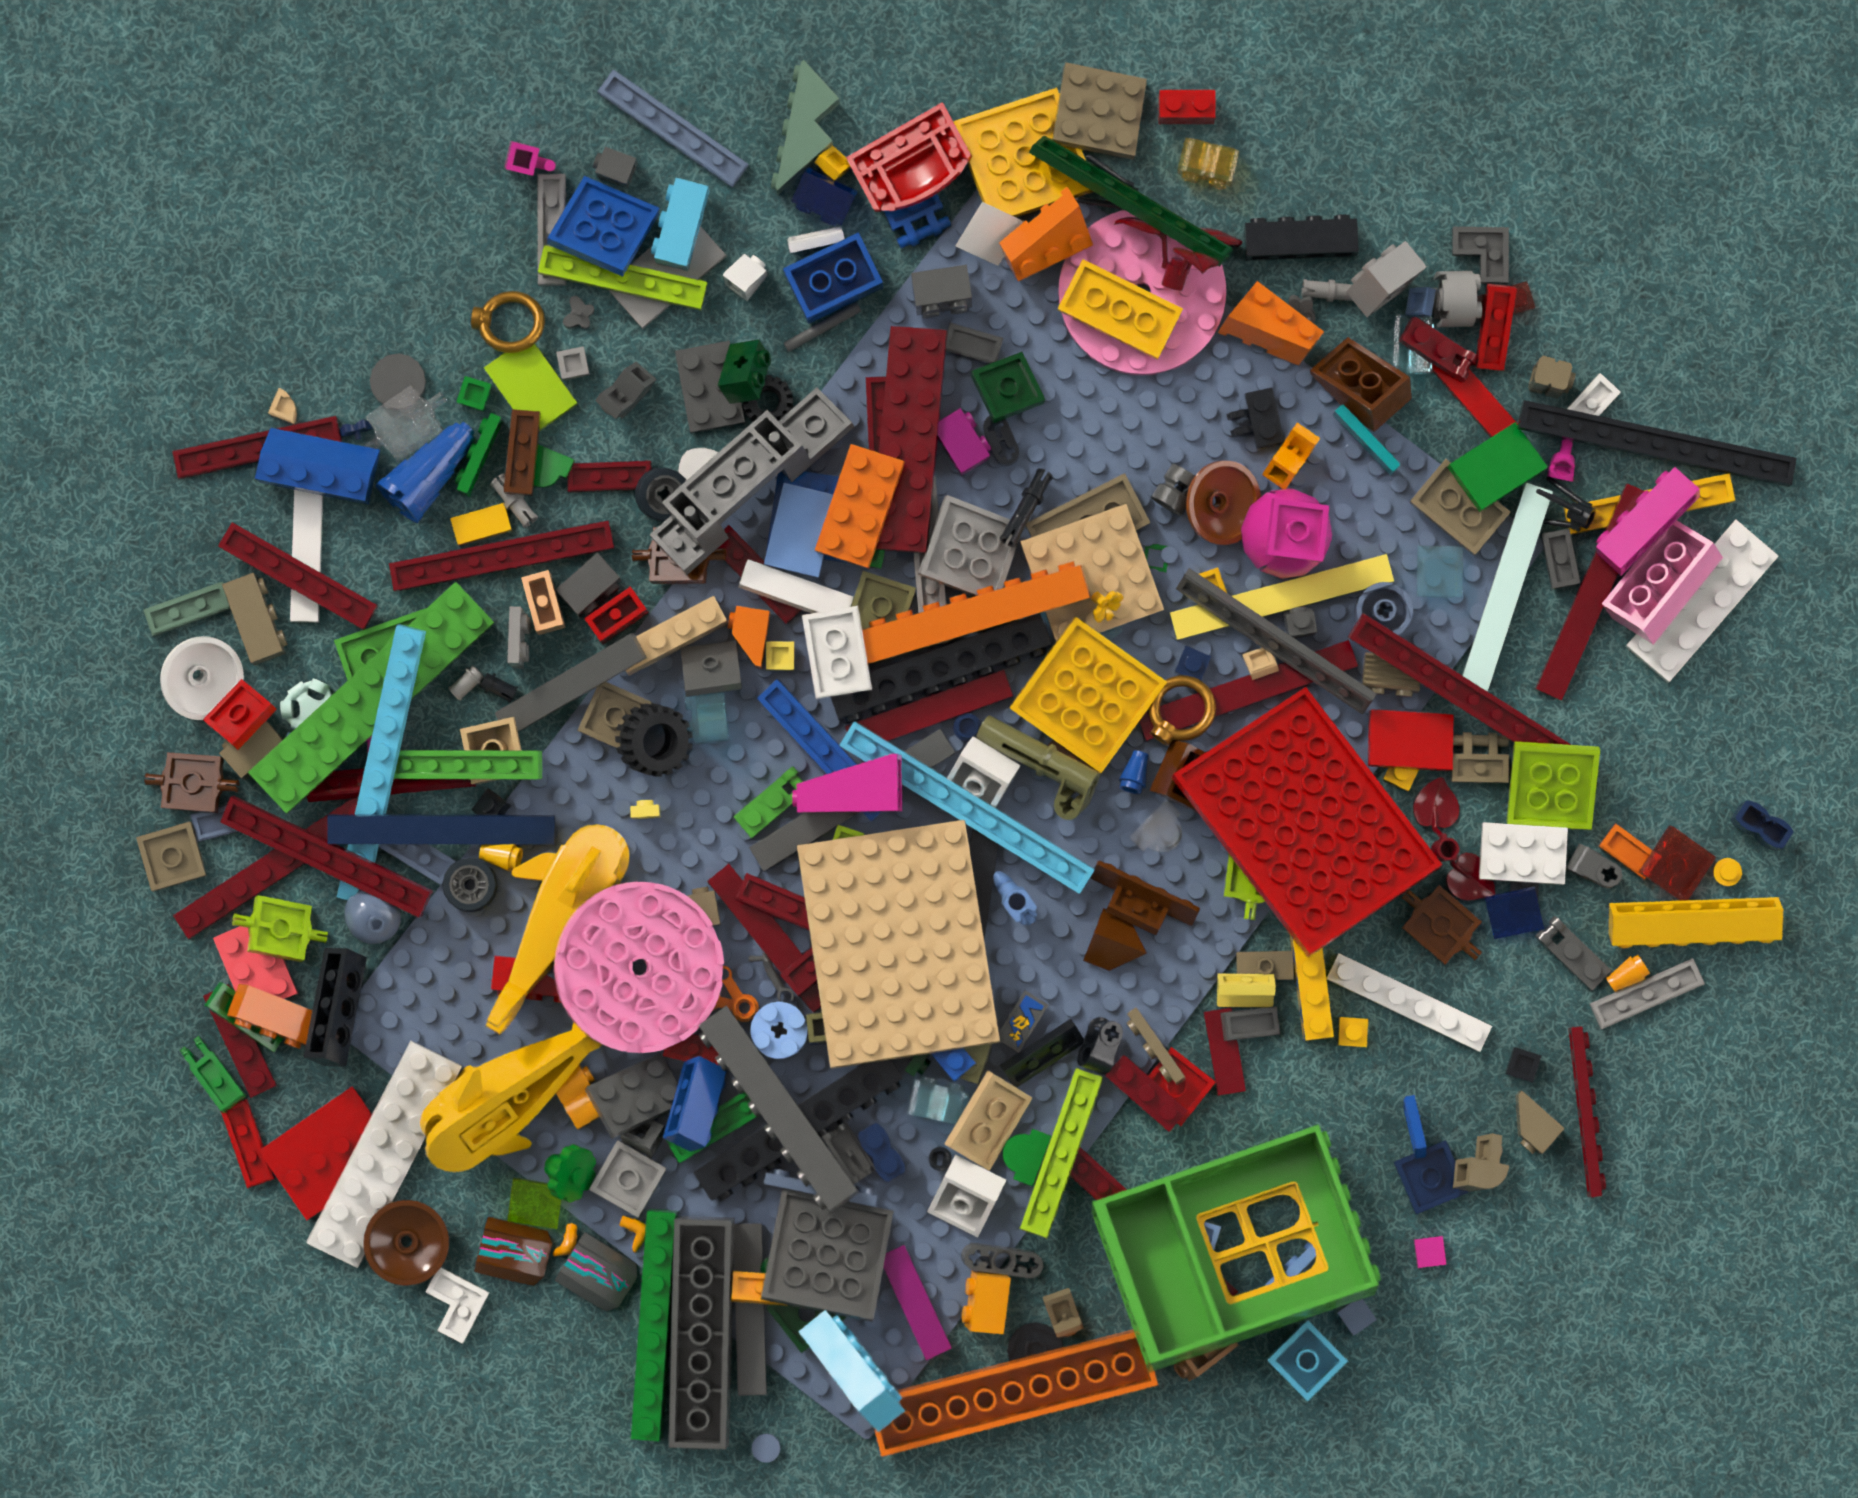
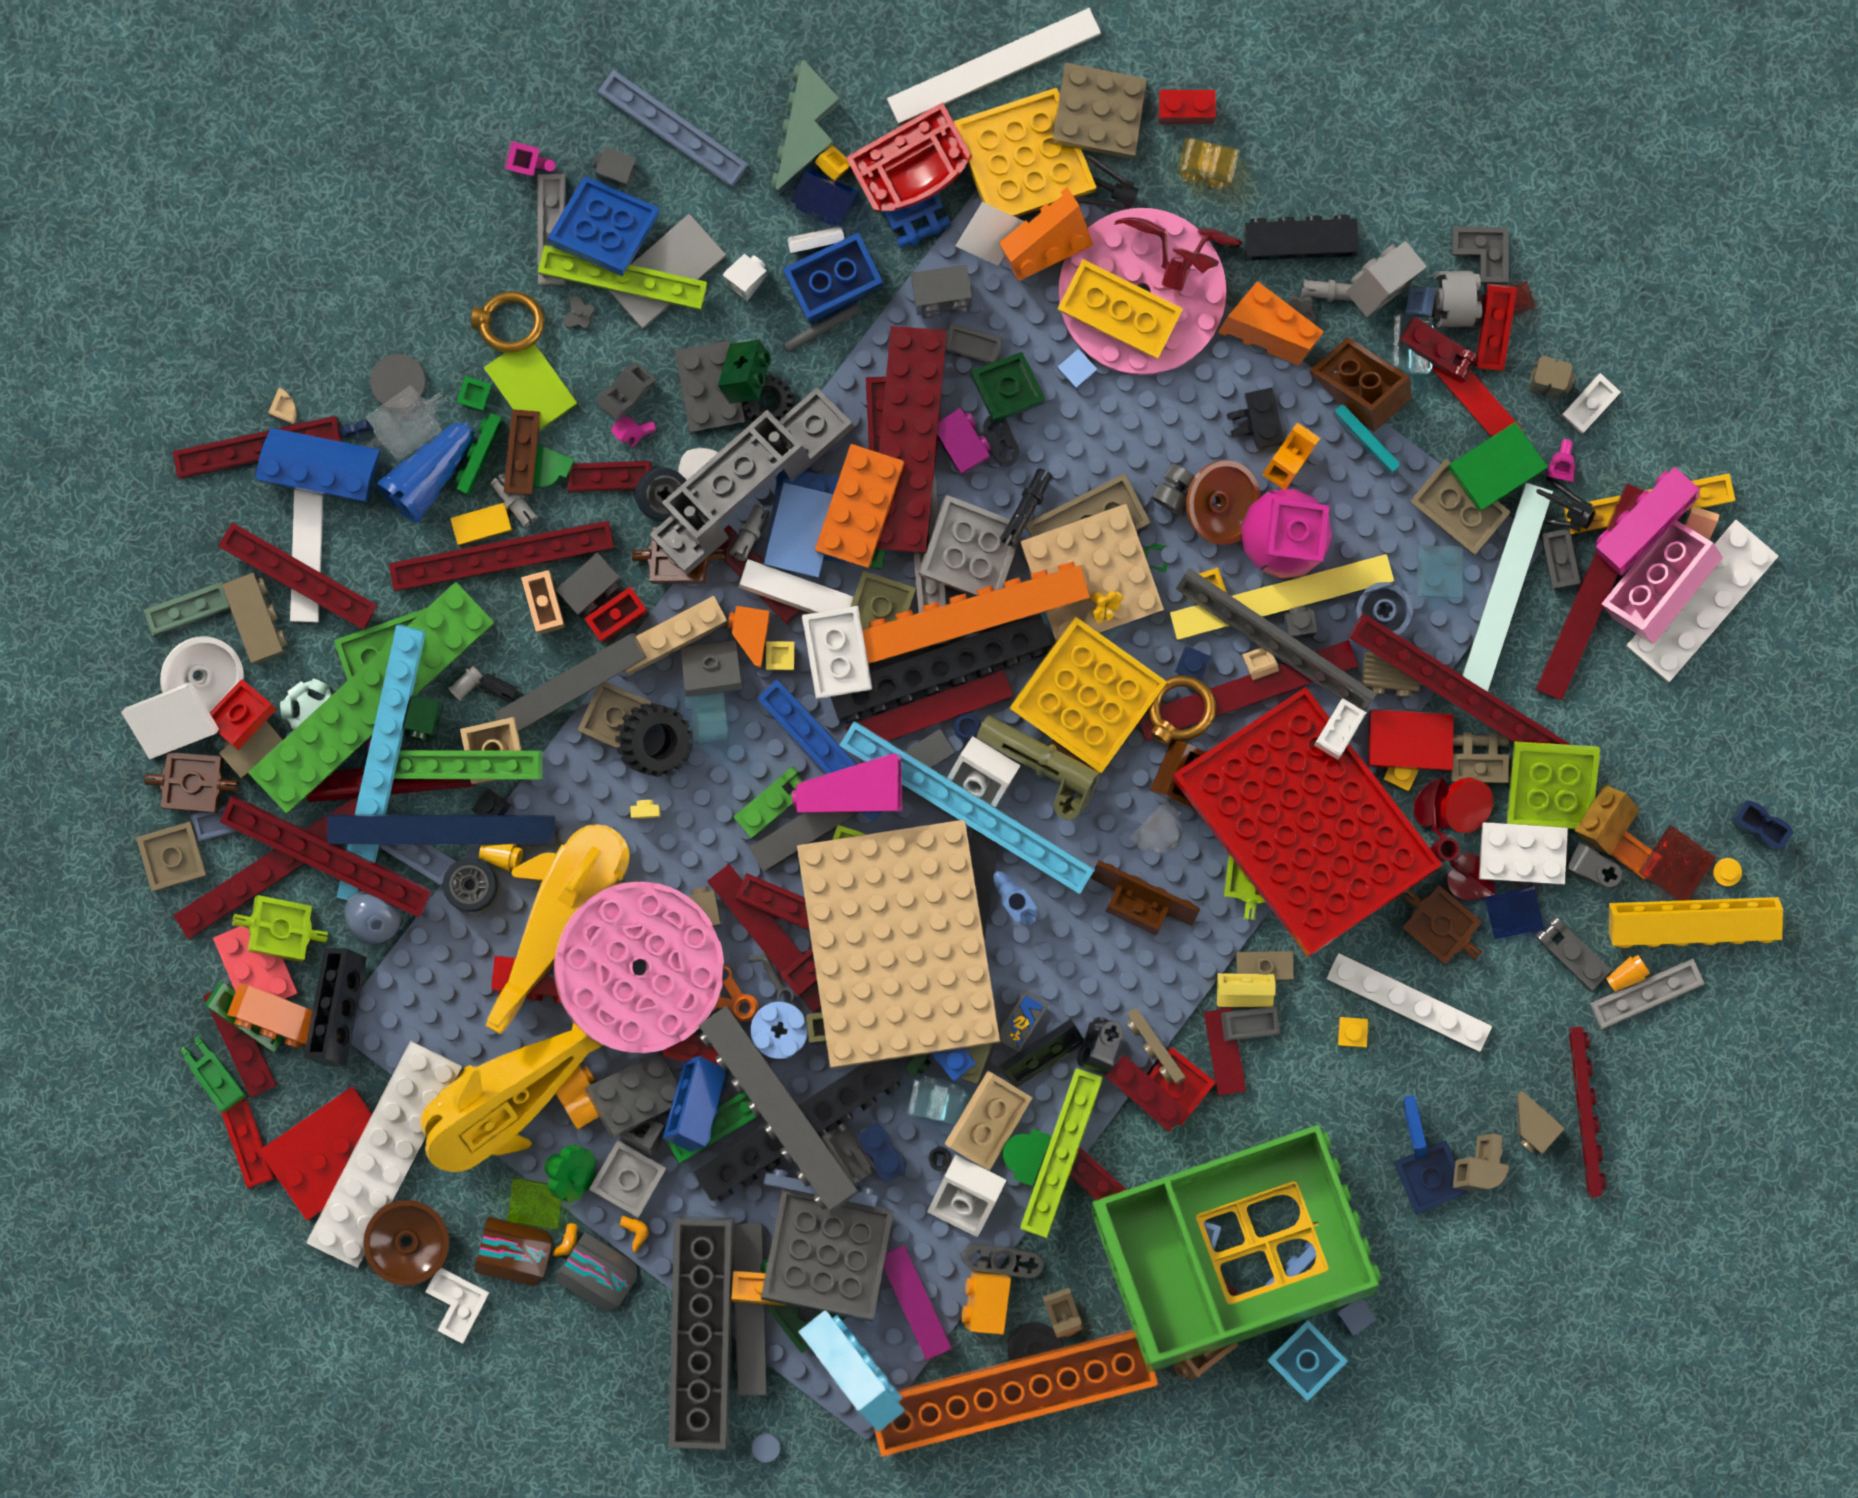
(170, 720): none -> white tile
(423, 718): none -> dark green brick
(517, 647): light grey plate -> none
(573, 363): light grey plate -> none
(629, 431): none -> dark pink piece
(654, 1326): green brick -> none
(680, 224): medium azure brick -> none
(749, 532): none -> light grey pin
(994, 66): none -> white tile
(1077, 368): none -> light blue tile
(1113, 943): reddish brown slope -> none
(1130, 199): dark green tile -> none
(1134, 775): blue cone -> none
(1312, 994): yellow brick -> none
(1340, 729): none -> white plate
(1429, 1251): dark pink tile -> none
(1467, 805): none -> red tile
(1523, 1064): black plate -> none
(1607, 820): none -> pearl gold brick
(1656, 443): black plate -> none
(1702, 521): none -> light nougat tile

